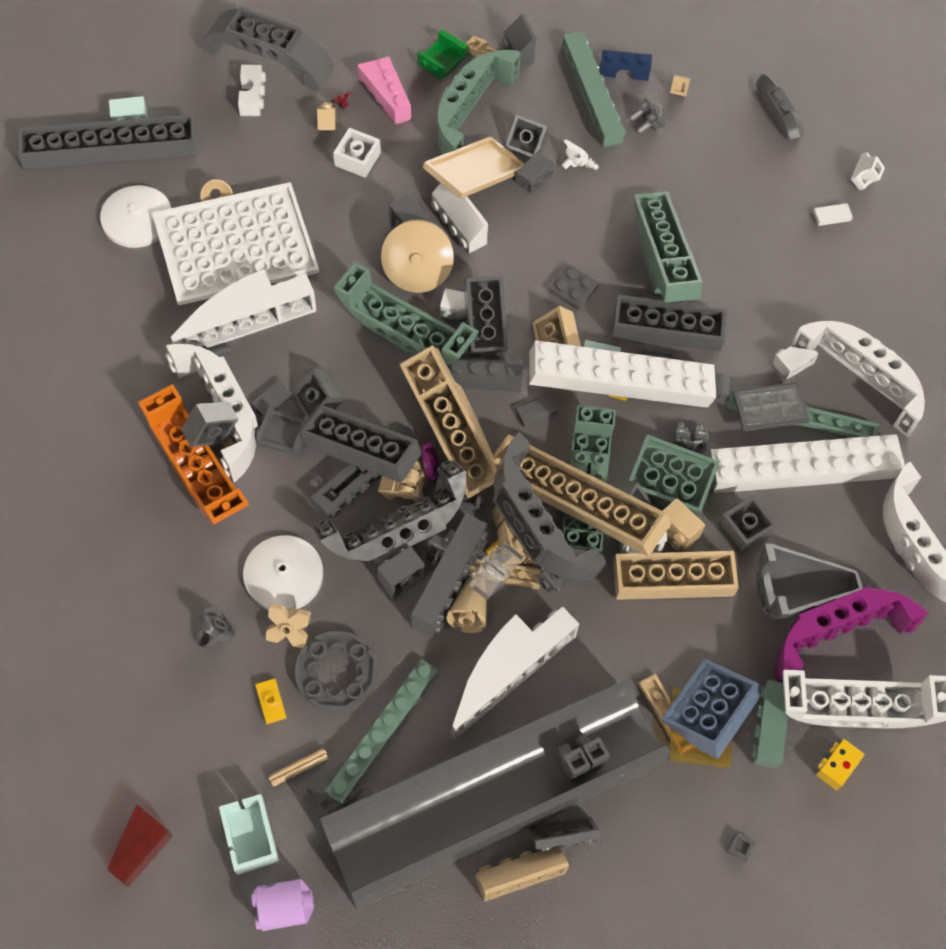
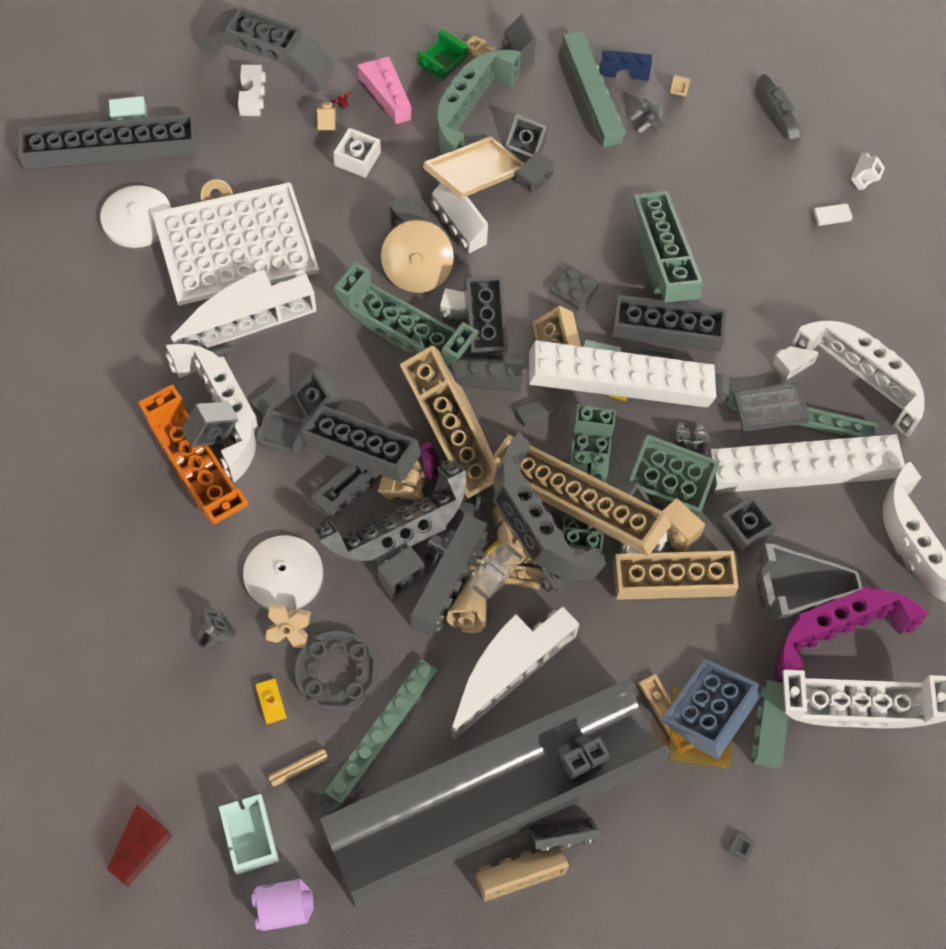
(577, 157): white piece -> none
(840, 764): yellow brick -> none

